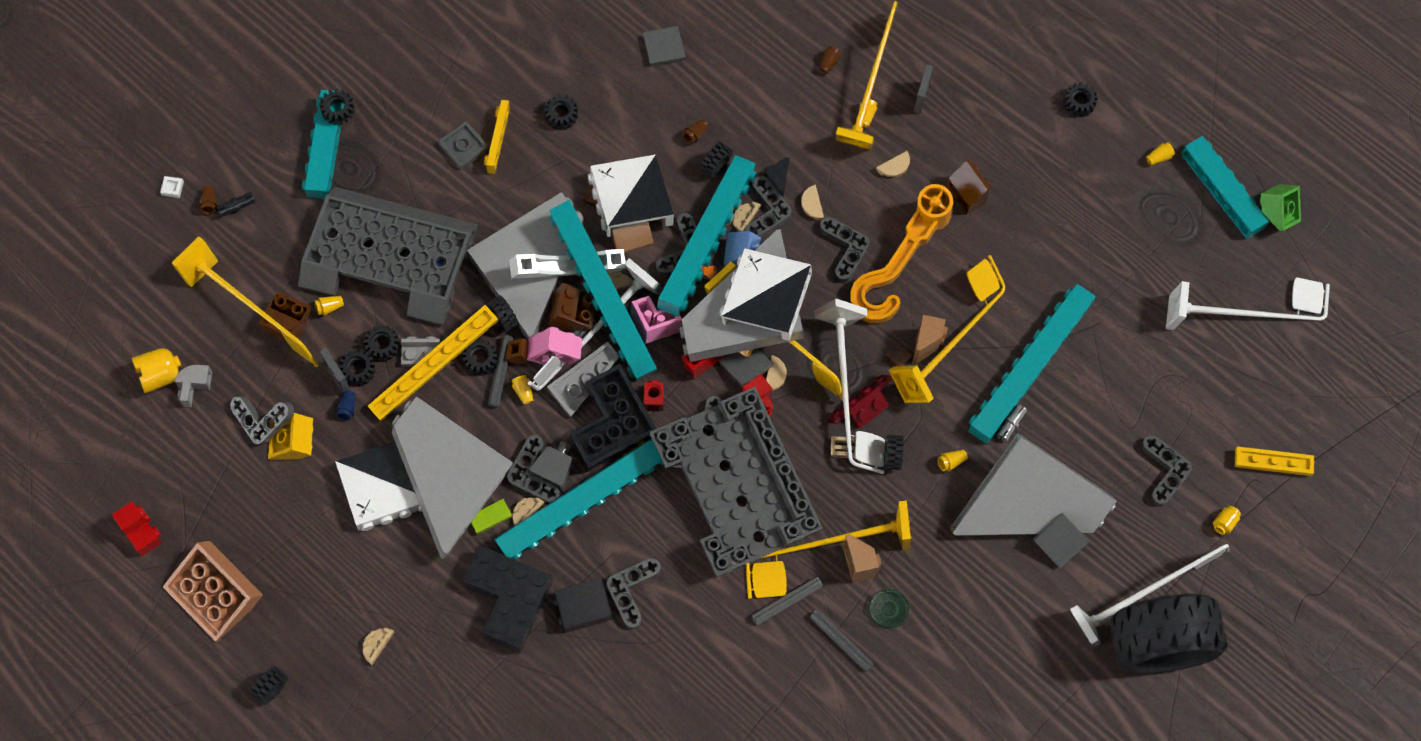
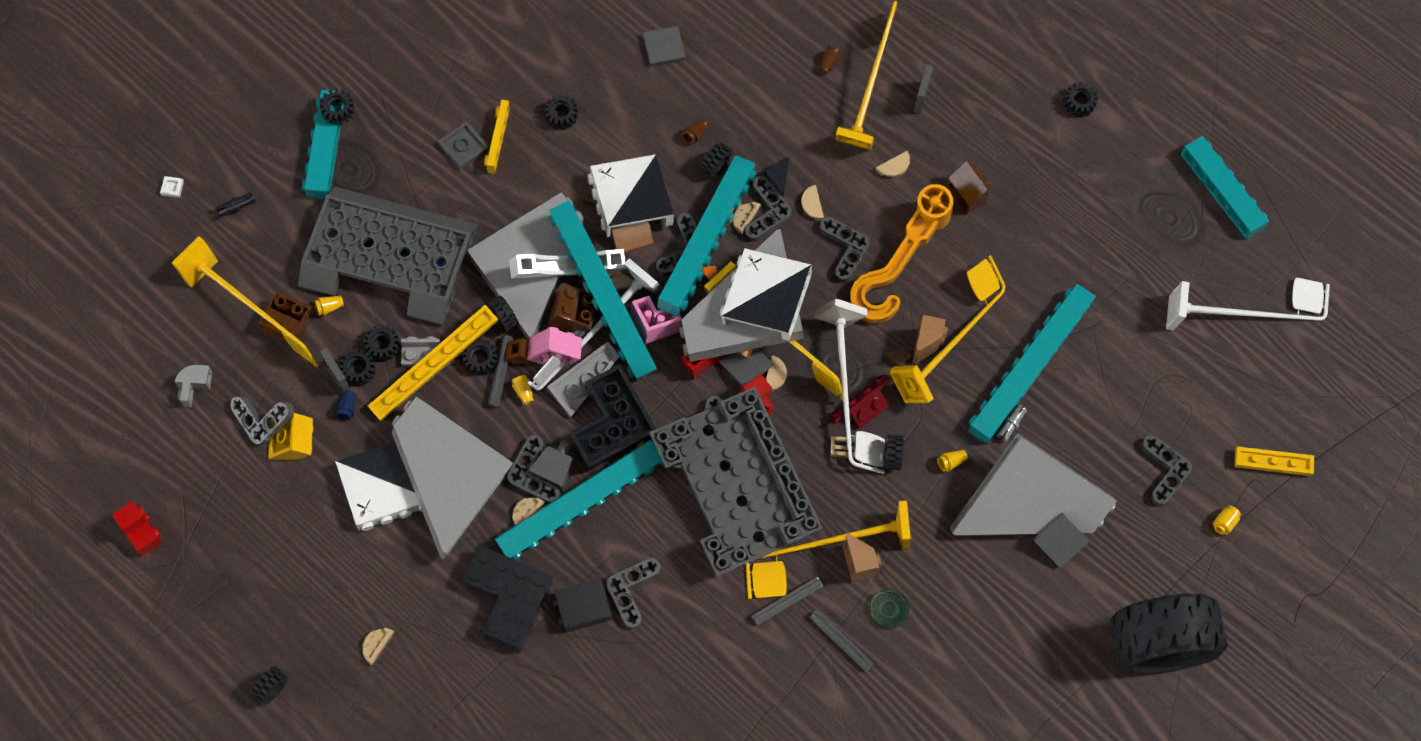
(157, 368): yellow cylinder -> none
(208, 200): reddish brown cone -> none
(212, 590): nougat slope -> none
(491, 516): lime tile -> none
(650, 403): red brick -> none
(738, 242): medium blue torso -> none
(871, 110): yellow cone -> none
(1090, 623): white piece -> none
(1160, 154): yellow cone -> none
(1282, 205): bright green slope -> none

